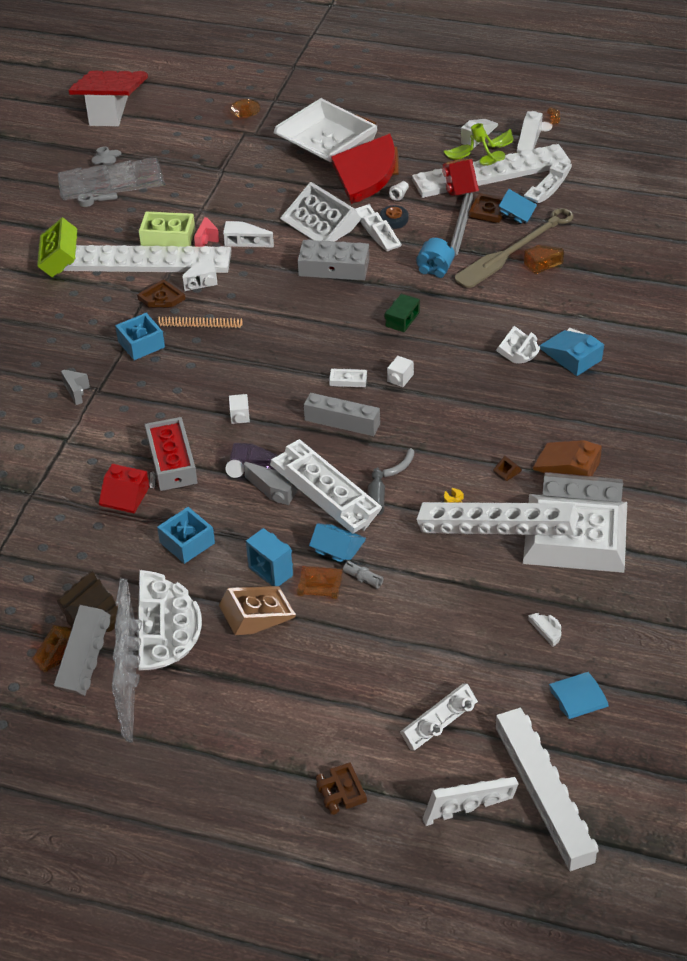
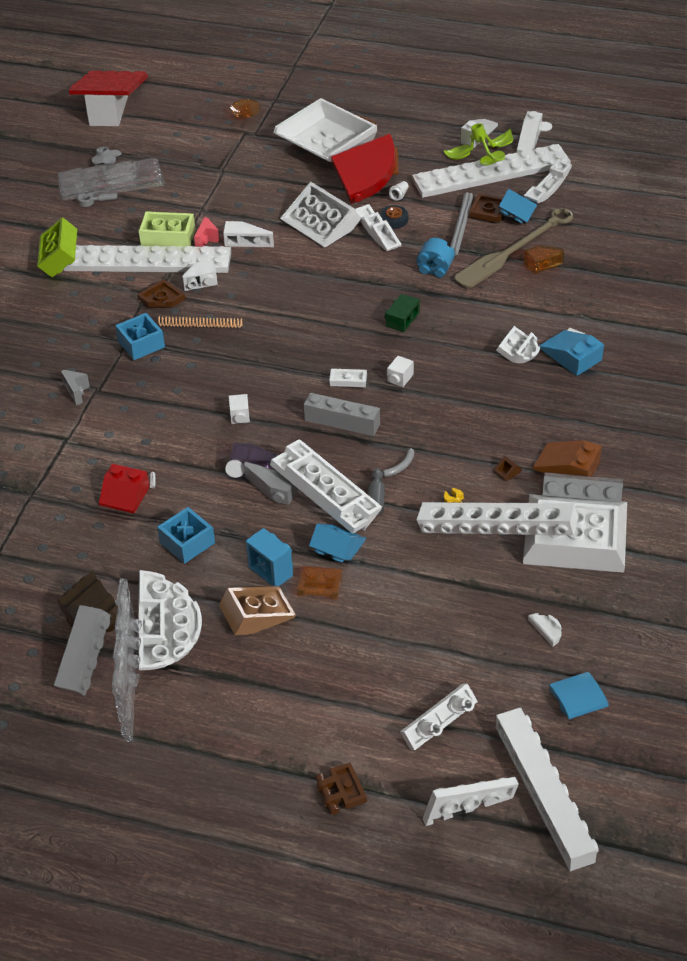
(52, 648): clear orange slope -> none
(171, 454): brick -> none
(333, 259): light grey brick -> none
(363, 574): light grey pin -> none
(460, 177): red slope -> none
(555, 115): clear orange arm -> none

